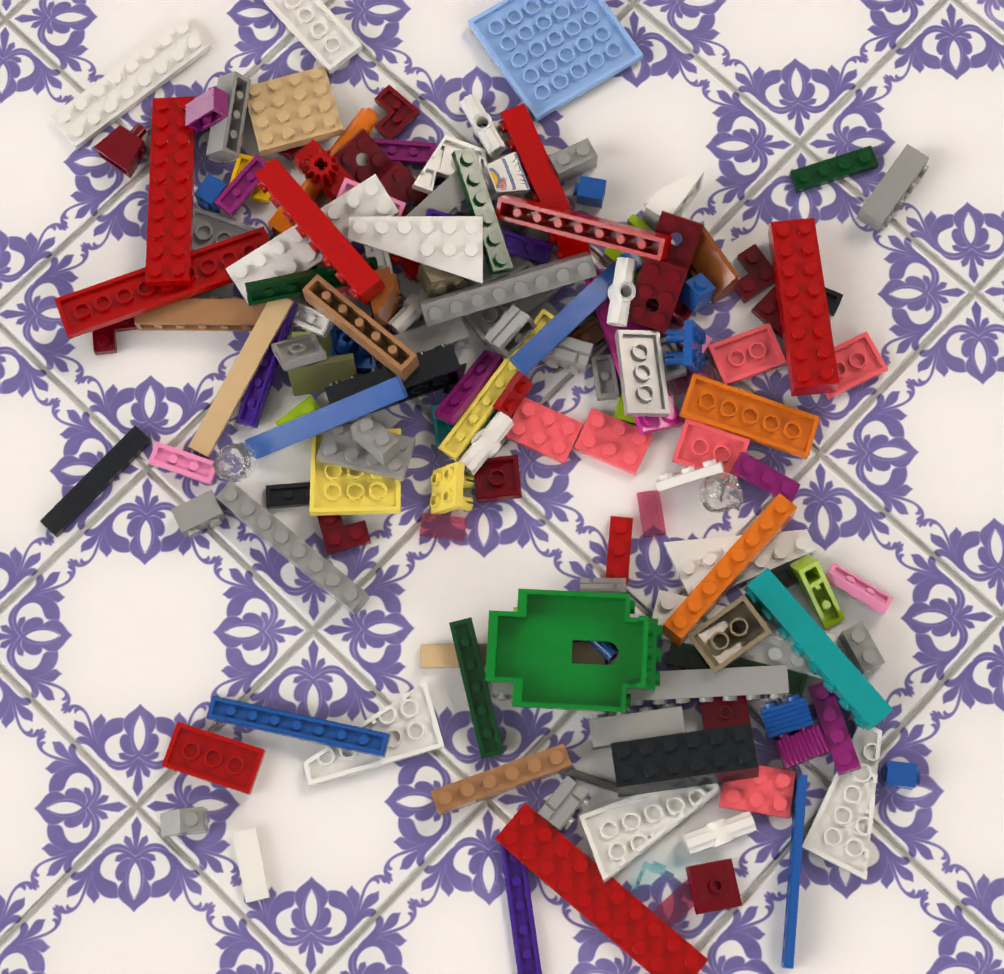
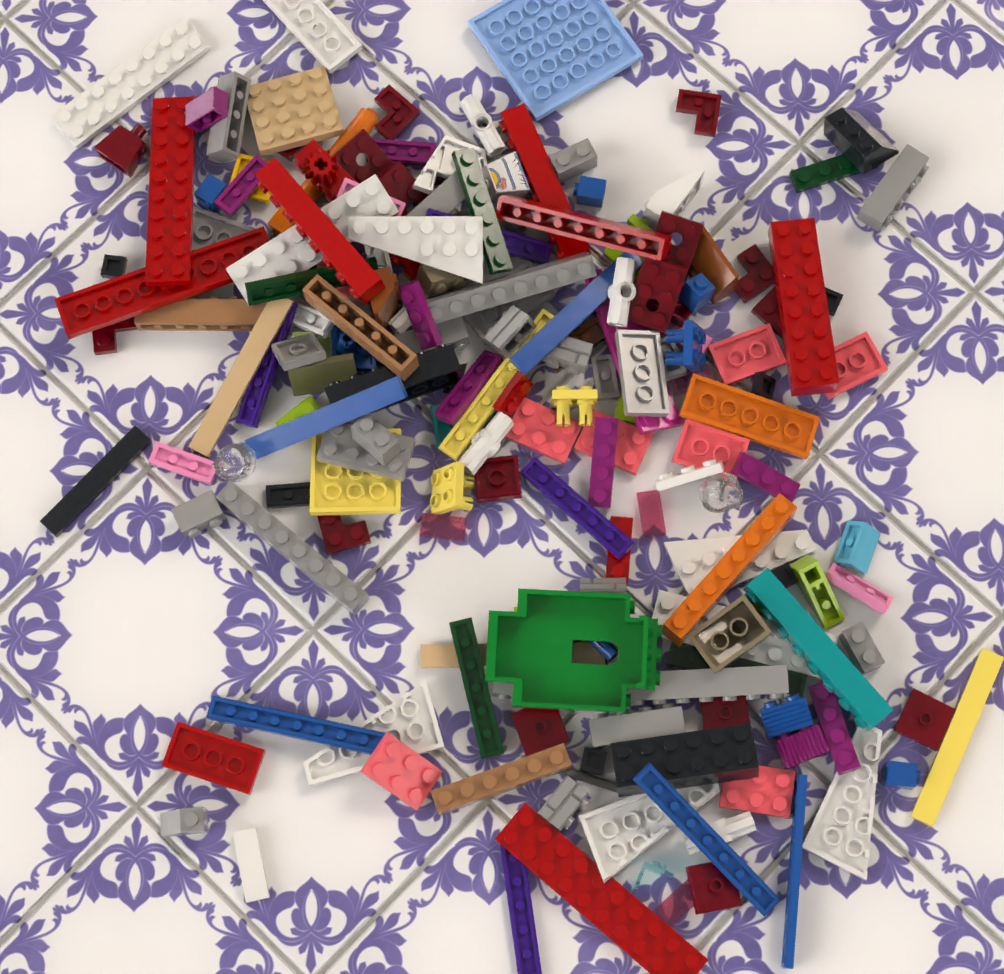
(113, 266): none -> black plate
(401, 771): none -> coral plate
(420, 315): none -> magenta plate
(539, 729): none -> dark red plate
(577, 508): none -> dark purple tile
(584, 399): none -> light yellow plate
(593, 761): none -> black plate
(603, 462): none -> magenta plate
(703, 105): none -> dark red plate
(706, 839): none -> blue tile
(763, 385): none -> black plate
(857, 546): none -> medium azure panel
(858, 139): none -> black slope
(924, 719): none -> dark red plate
(957, 737): none -> light yellow tile

